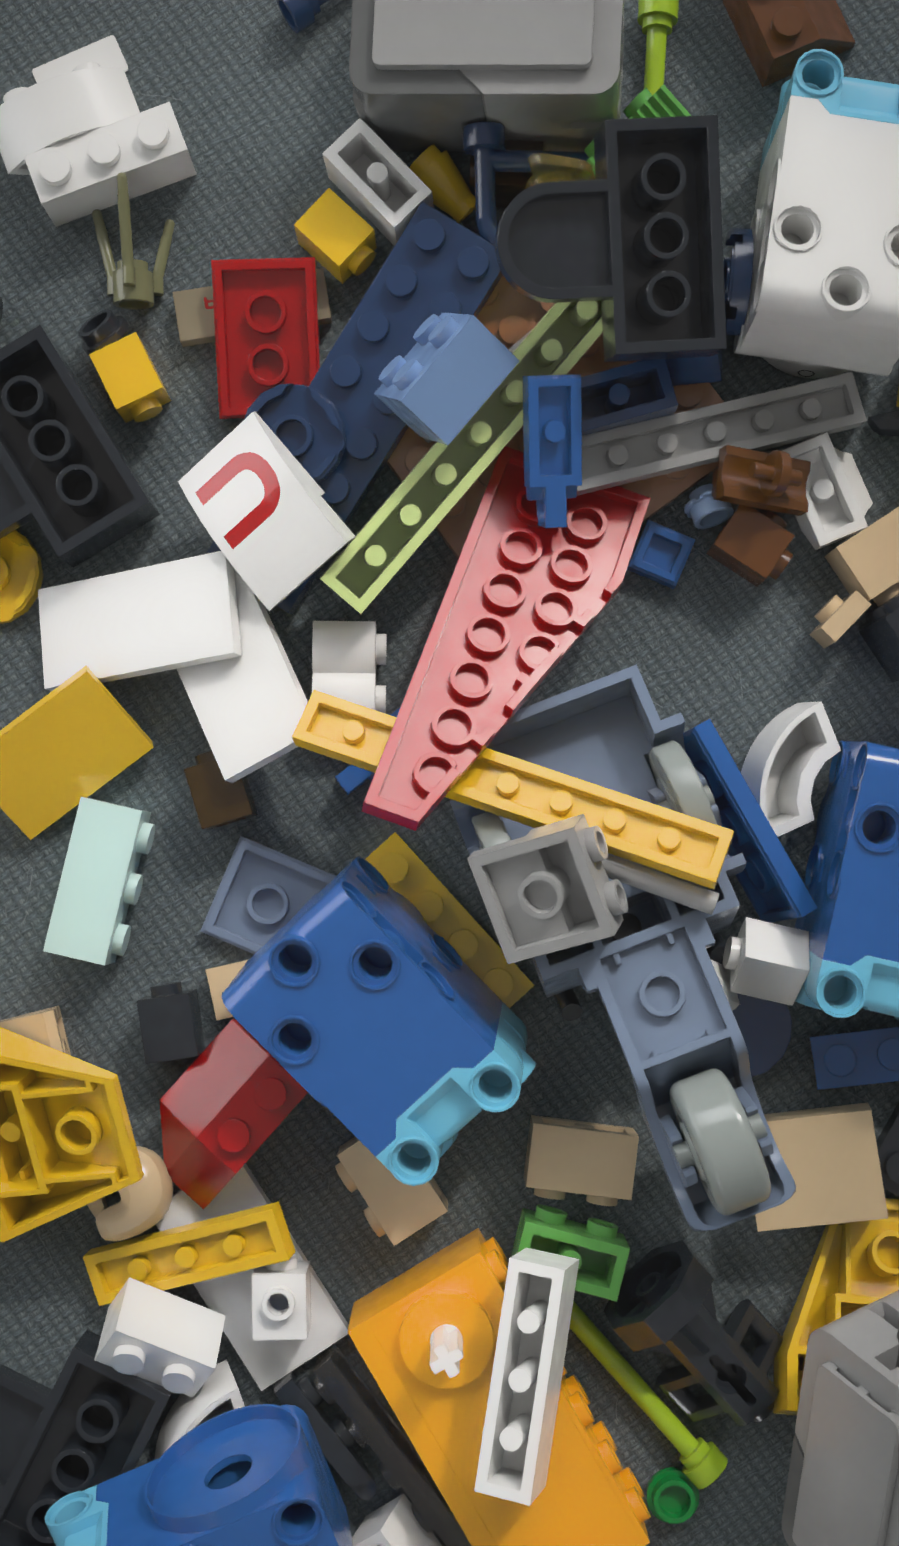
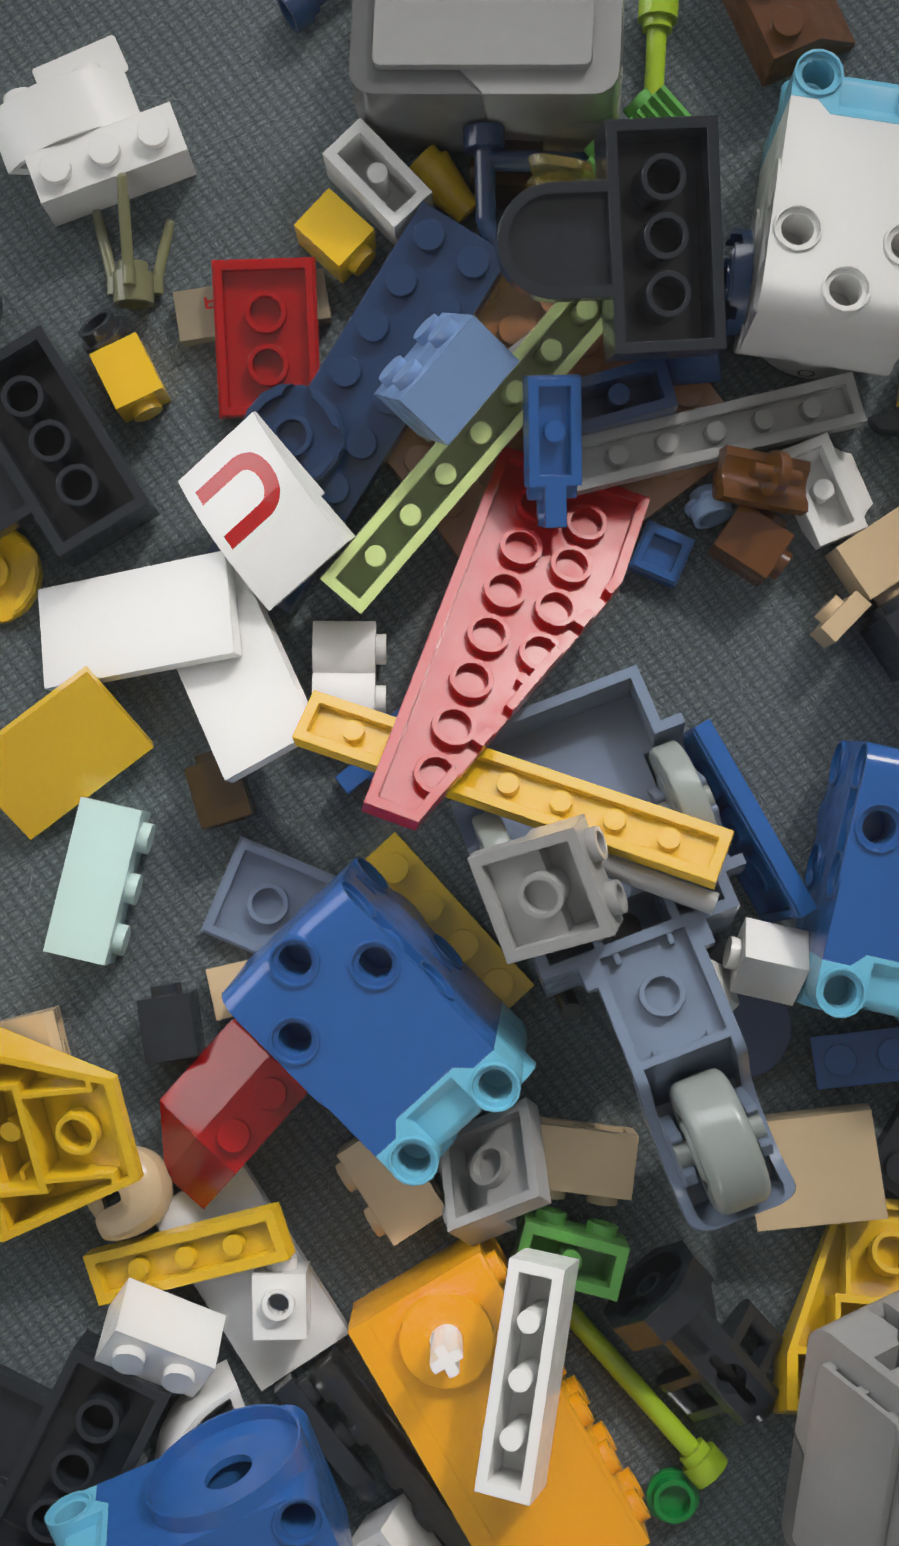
(494, 1173): none -> light grey plate
(786, 761): white brick -> none

